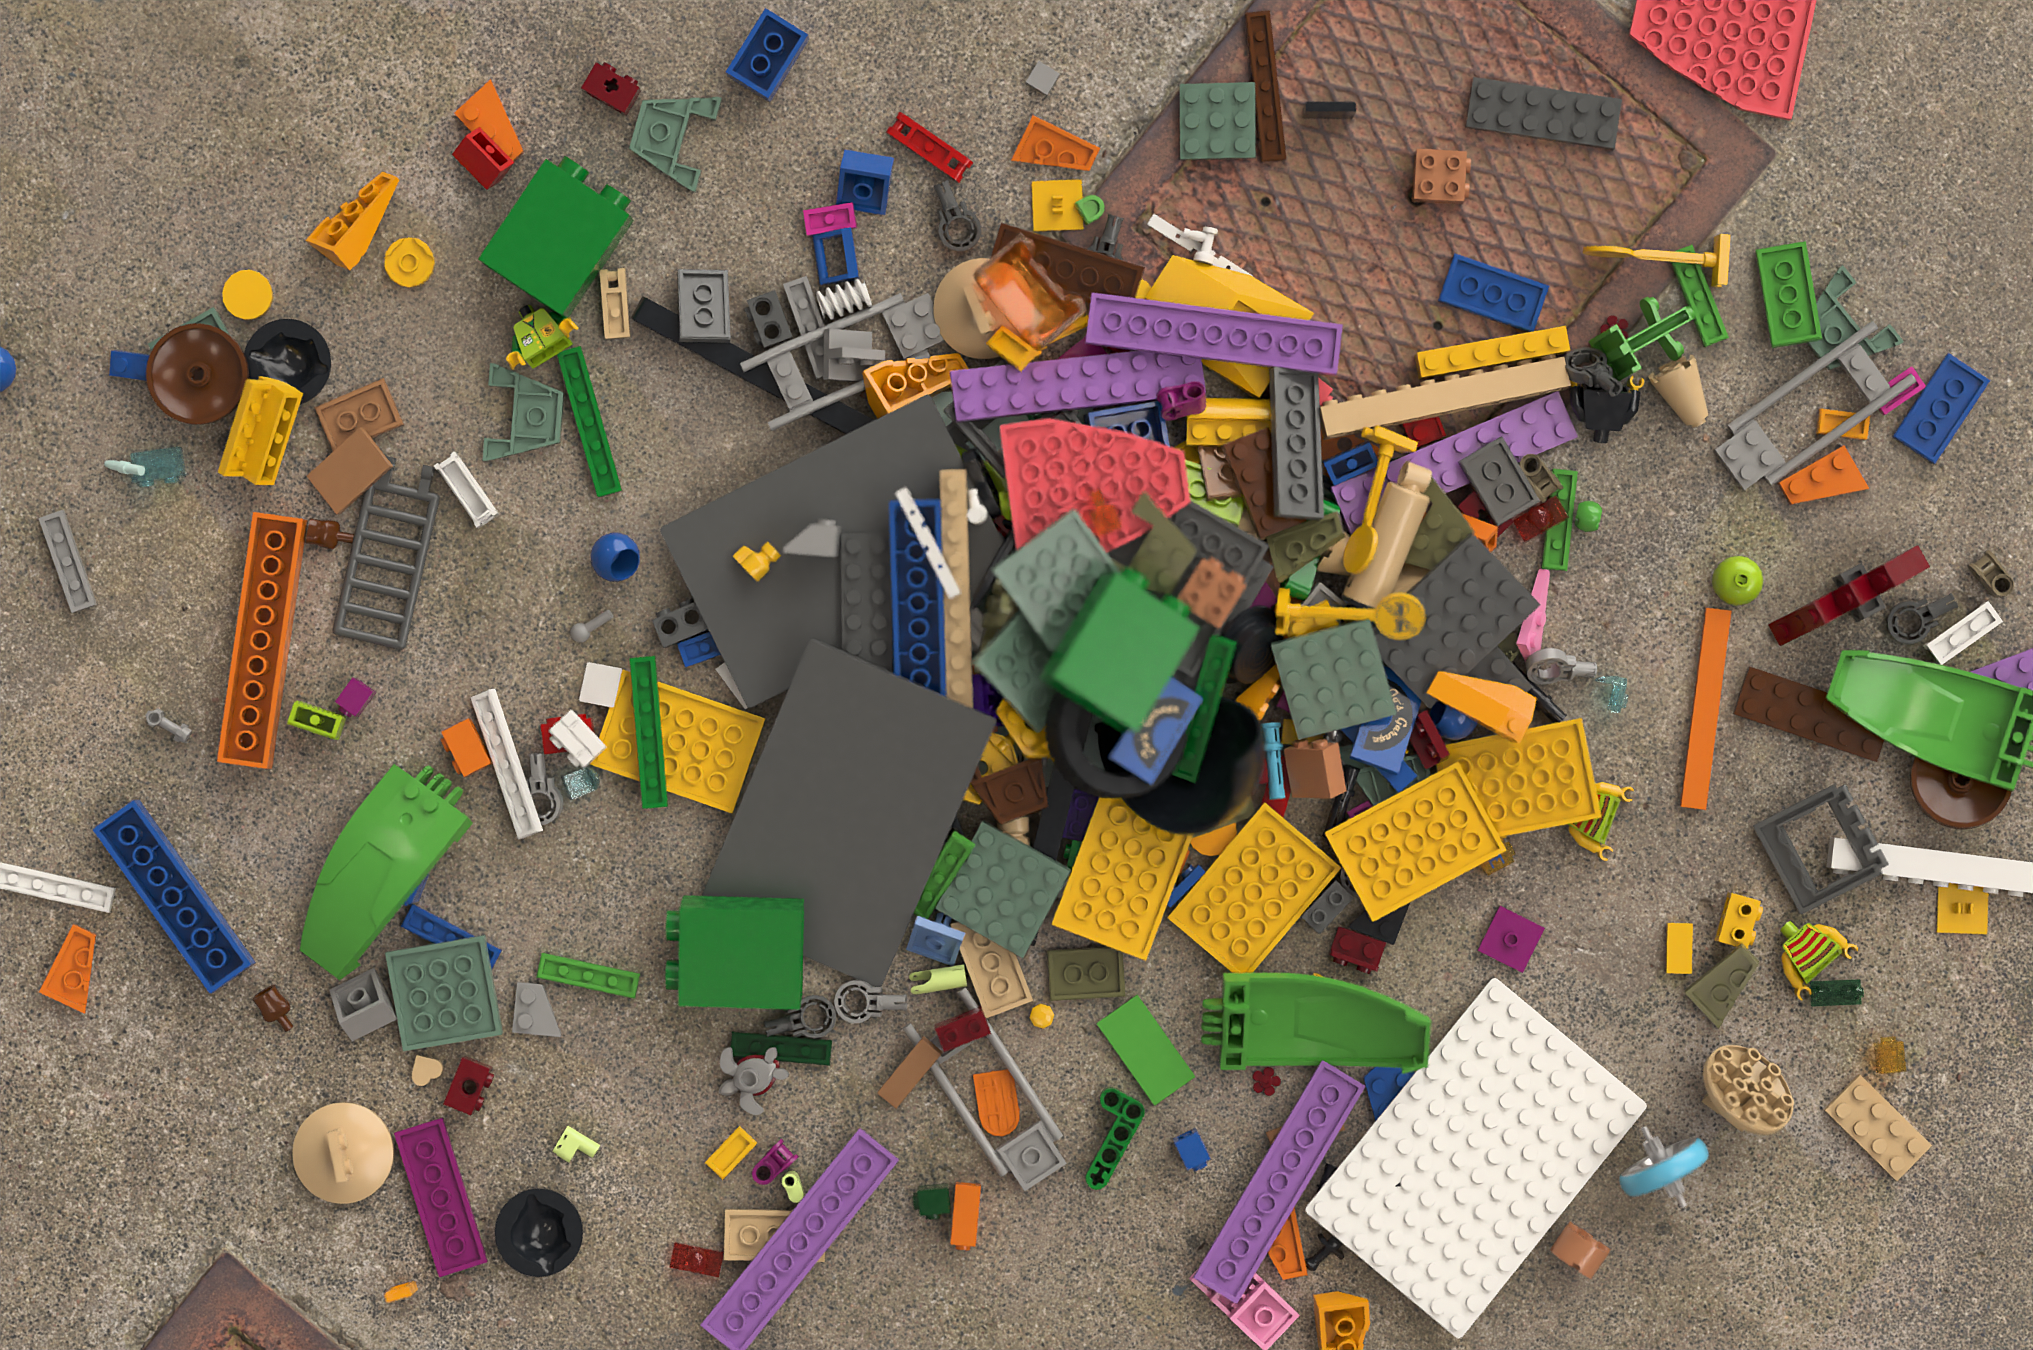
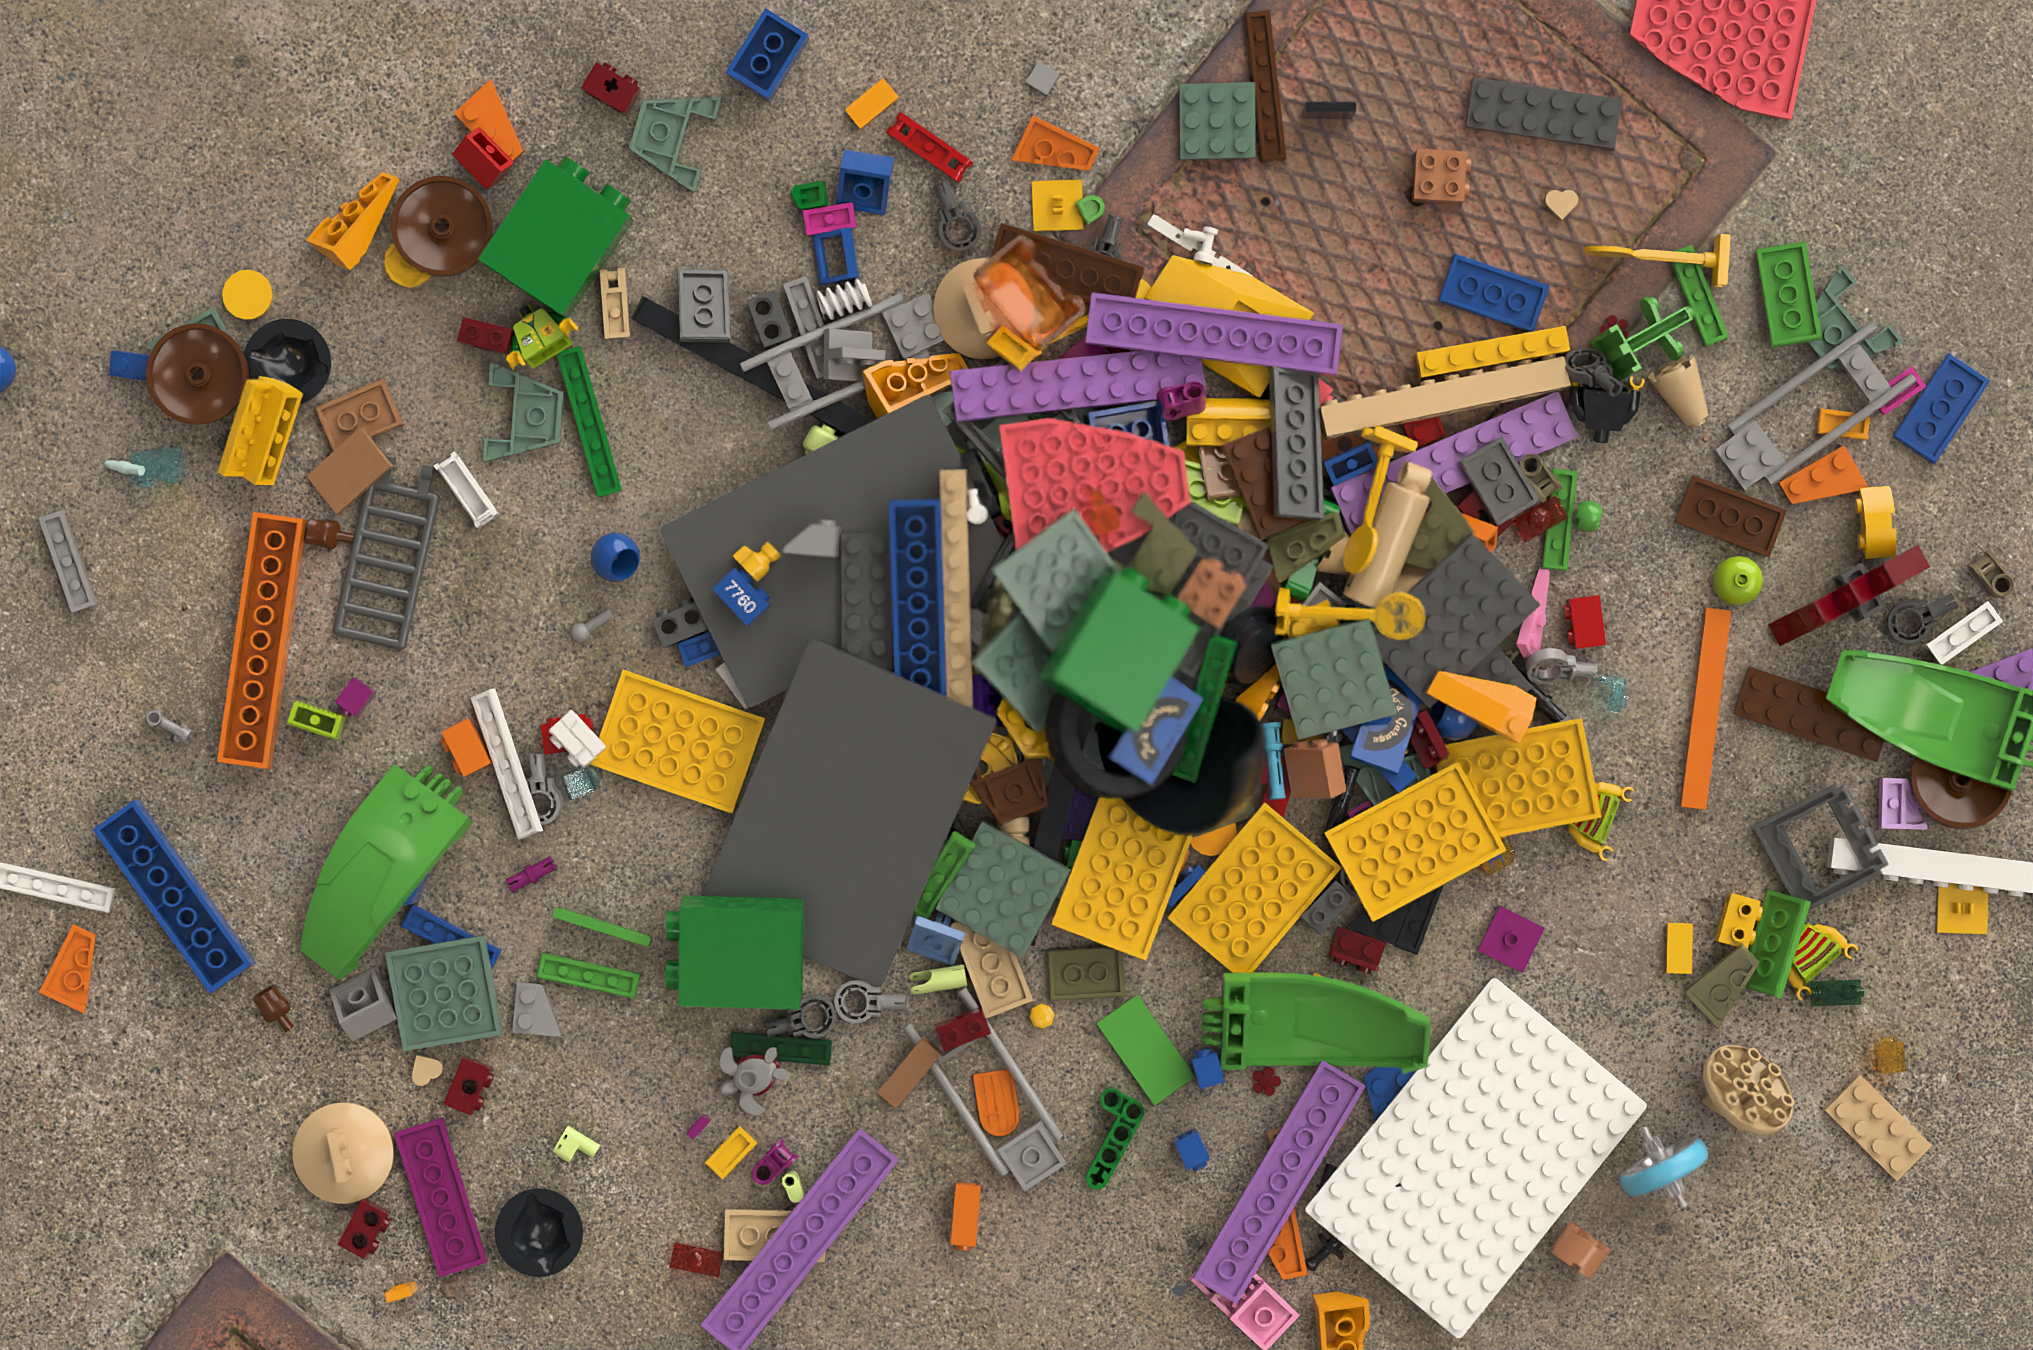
(360, 1225): none -> dark red brick
(441, 226): none -> reddish brown dish
(485, 336): none -> dark red brick
(531, 874): none -> magenta pin
(600, 684): white sticker -> none
(602, 926): none -> bright green tile
(649, 732): green plate -> none
(698, 1126): none -> magenta tile
(742, 596): none -> blue brick
(809, 195): none -> green plate
(818, 437): none -> yellowish green head
(871, 103): none -> light orange tile
(926, 539): white piece -> none
(932, 1200): dark green brick -> none
(1206, 1068): none -> blue brick
(1417, 921): none -> black tile
(1561, 202): none -> tan tile
(1585, 622): none -> red brick
(1730, 516): none -> reddish brown plate
(1777, 941): none -> bright green tile
(1875, 511): none -> yellow brick
(1897, 806): none -> lavender wing

